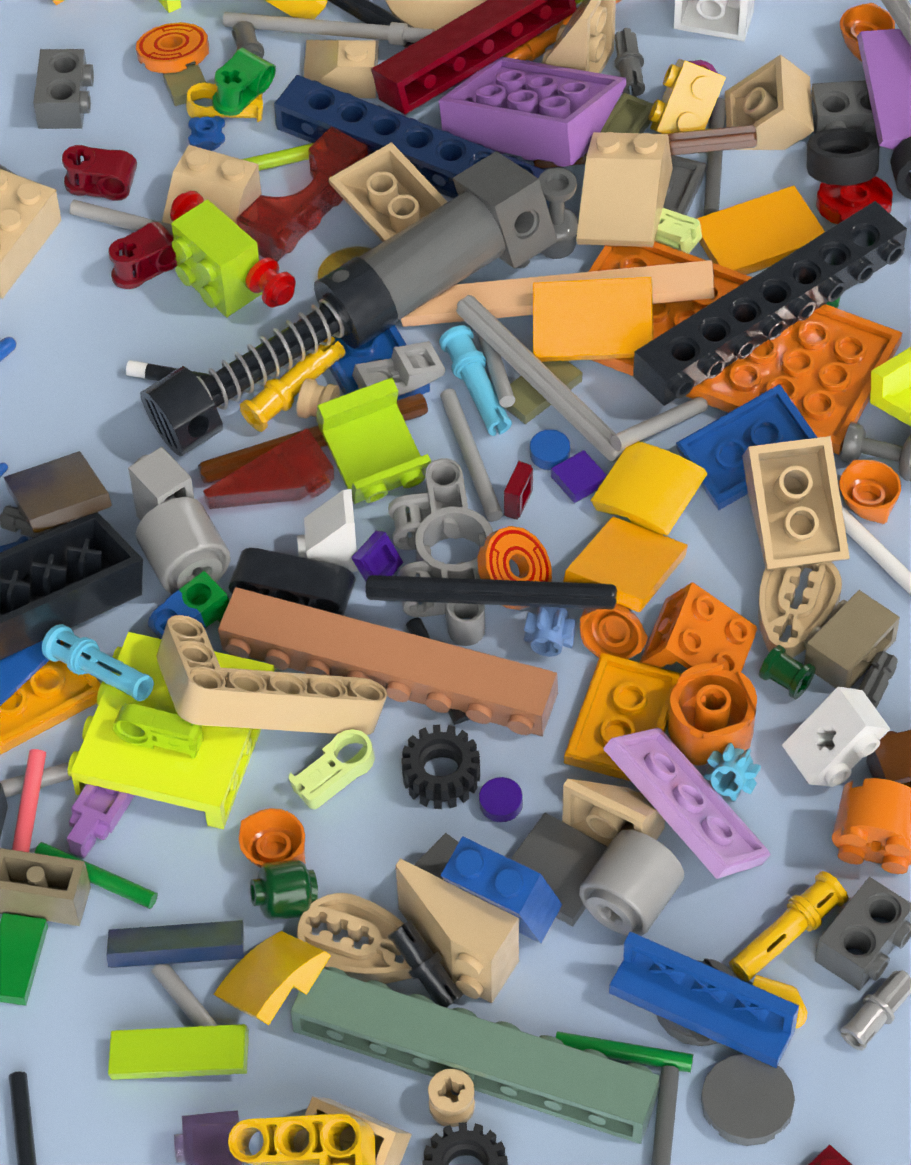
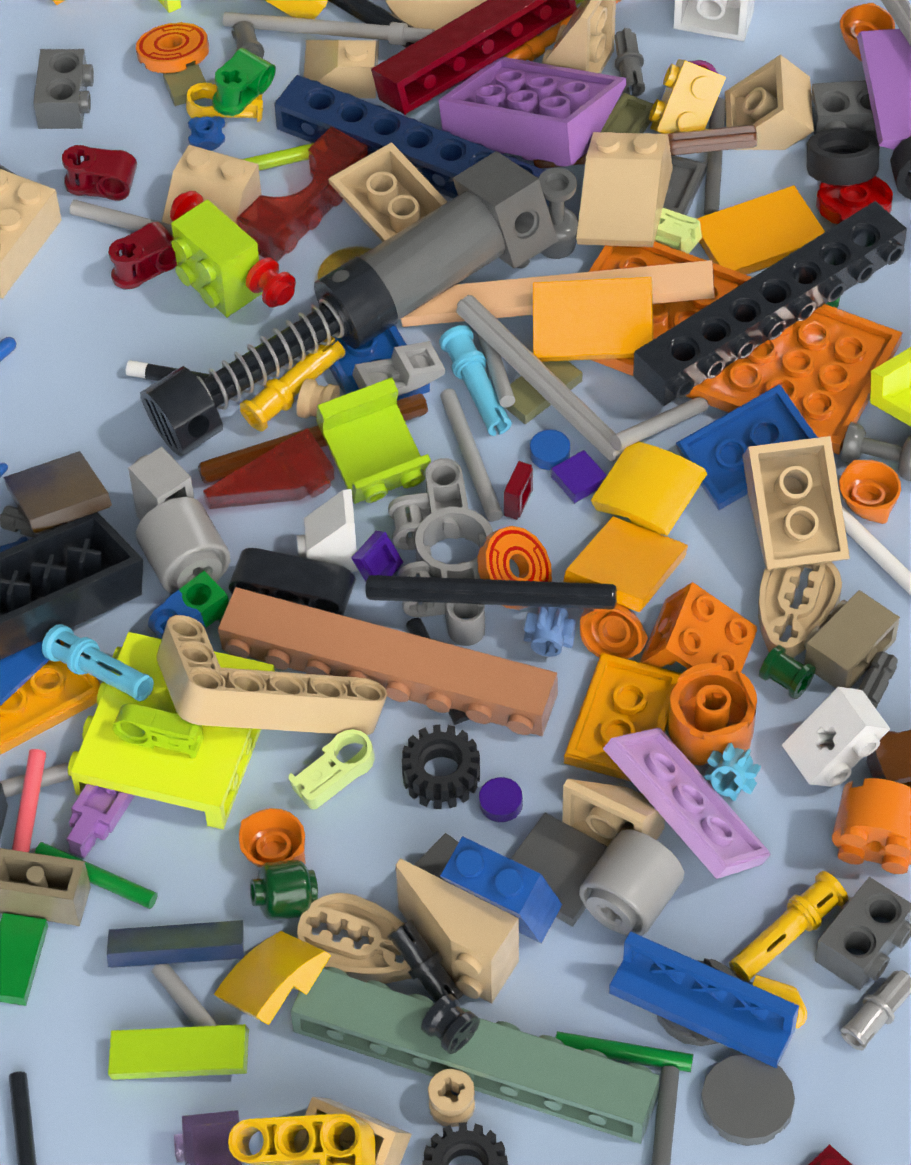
(450, 1023): none -> black wheel

